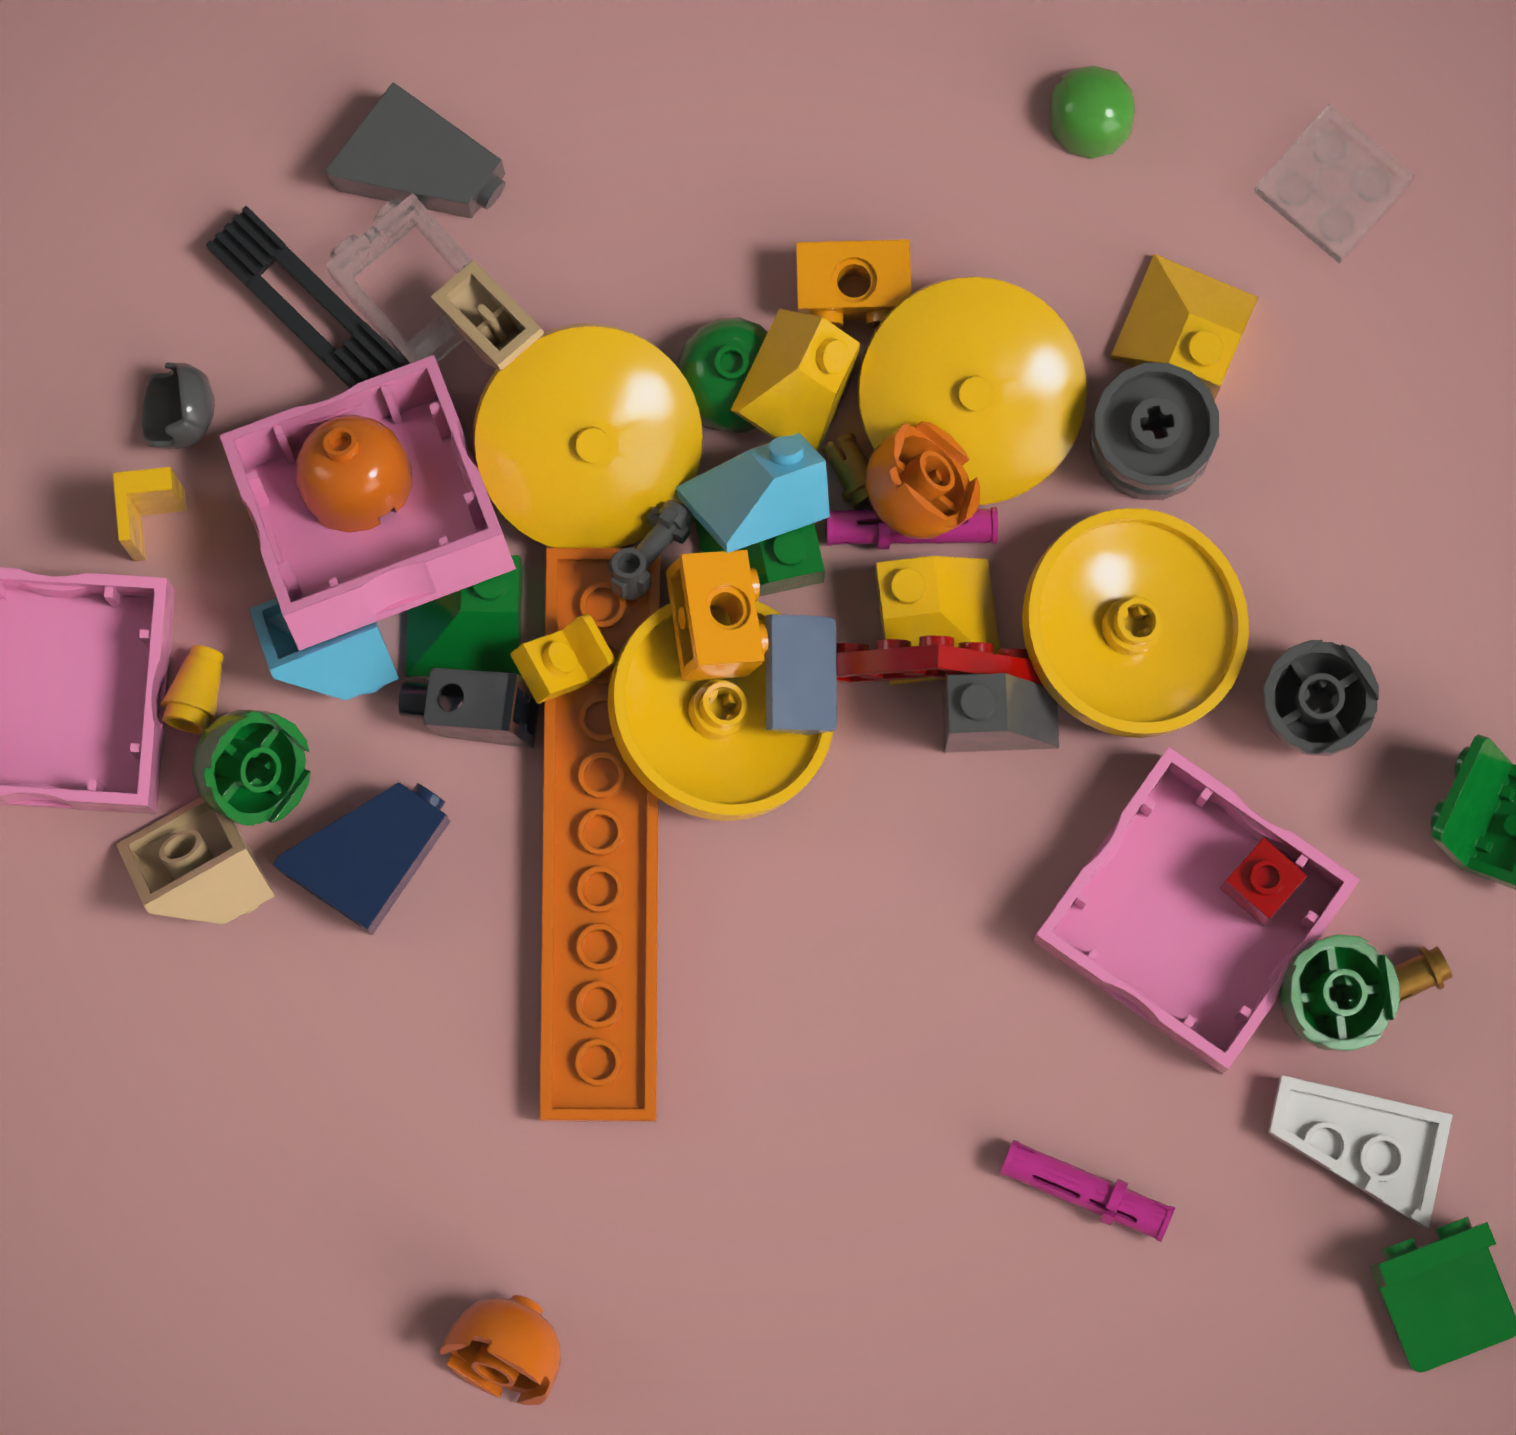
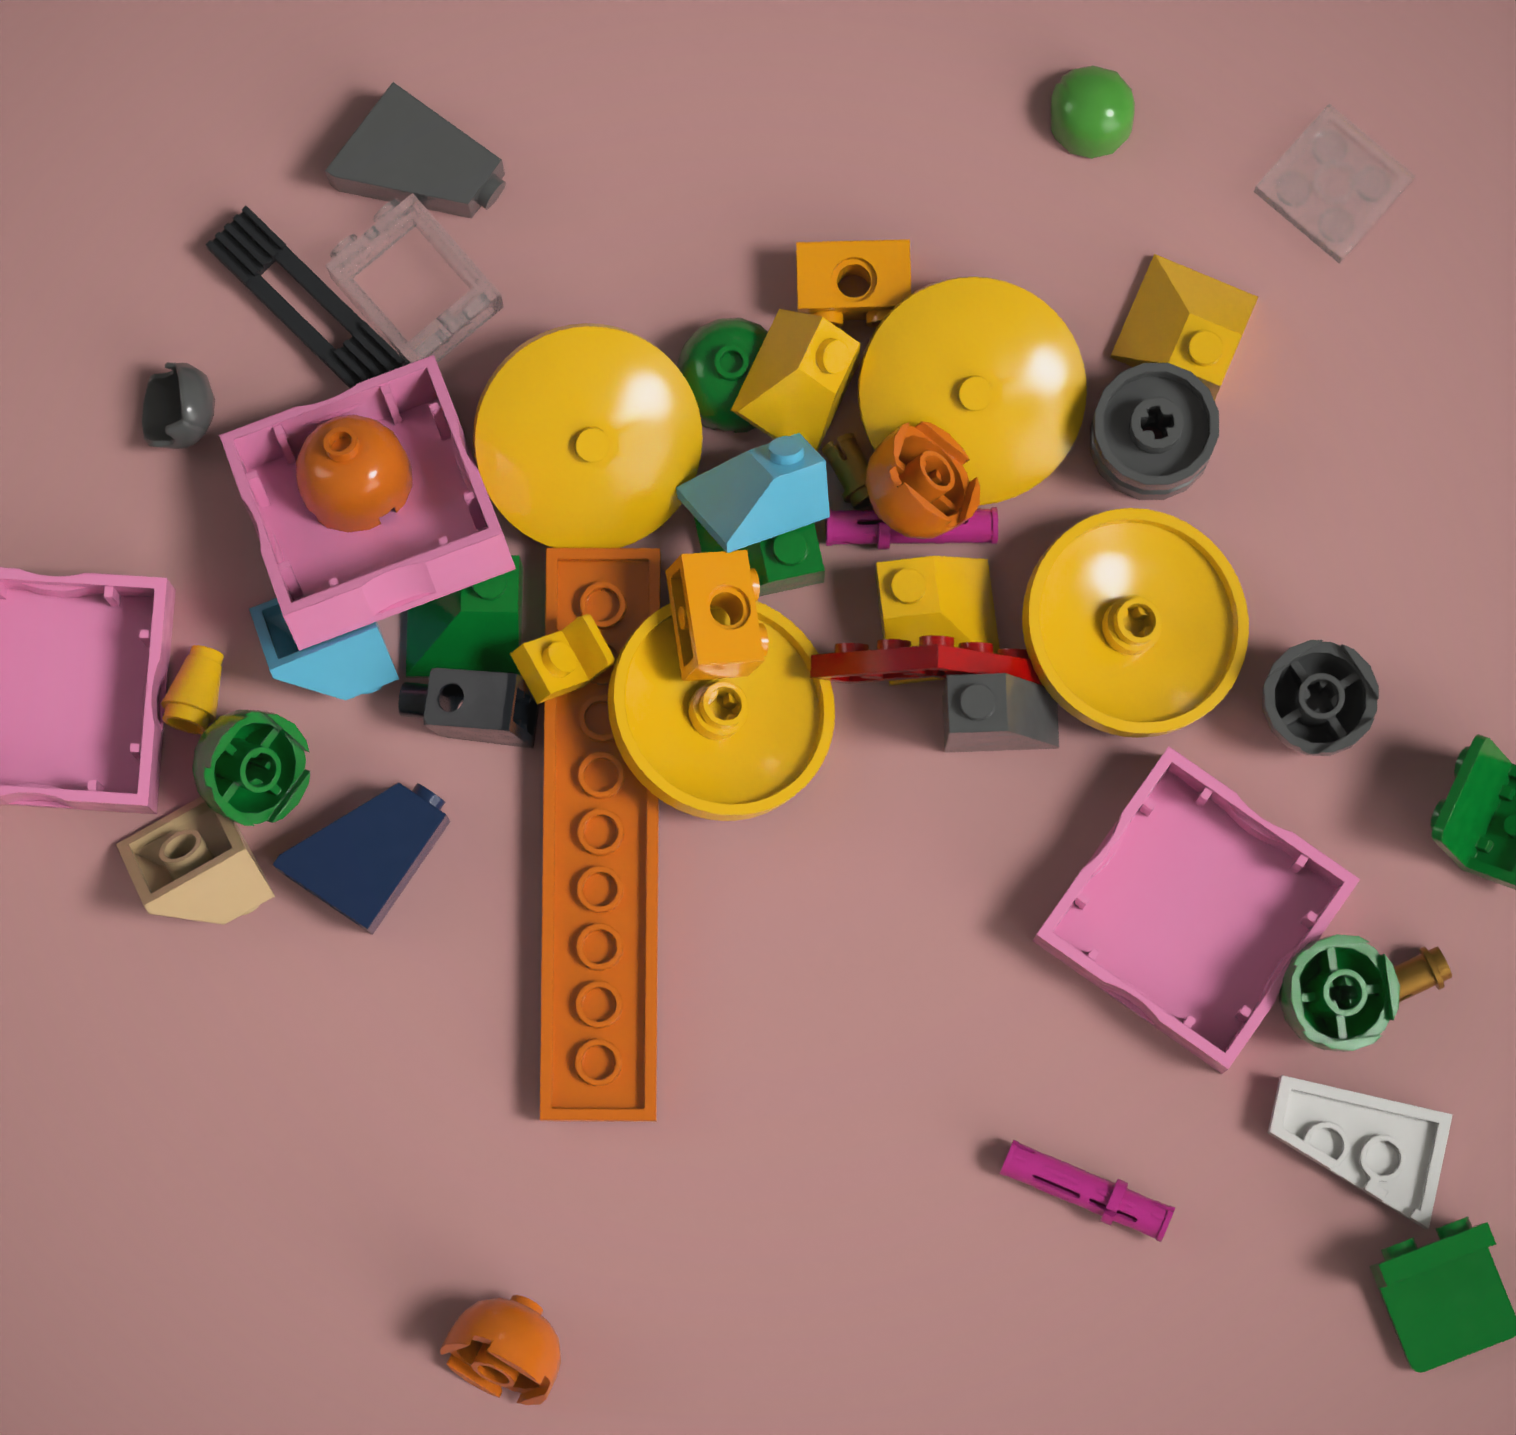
(144, 494): yellow panel -> none
(486, 316): tan slope -> none
(630, 565): dark grey bar -> none
(801, 674): sand blue slope -> none
(1263, 881): red brick -> none

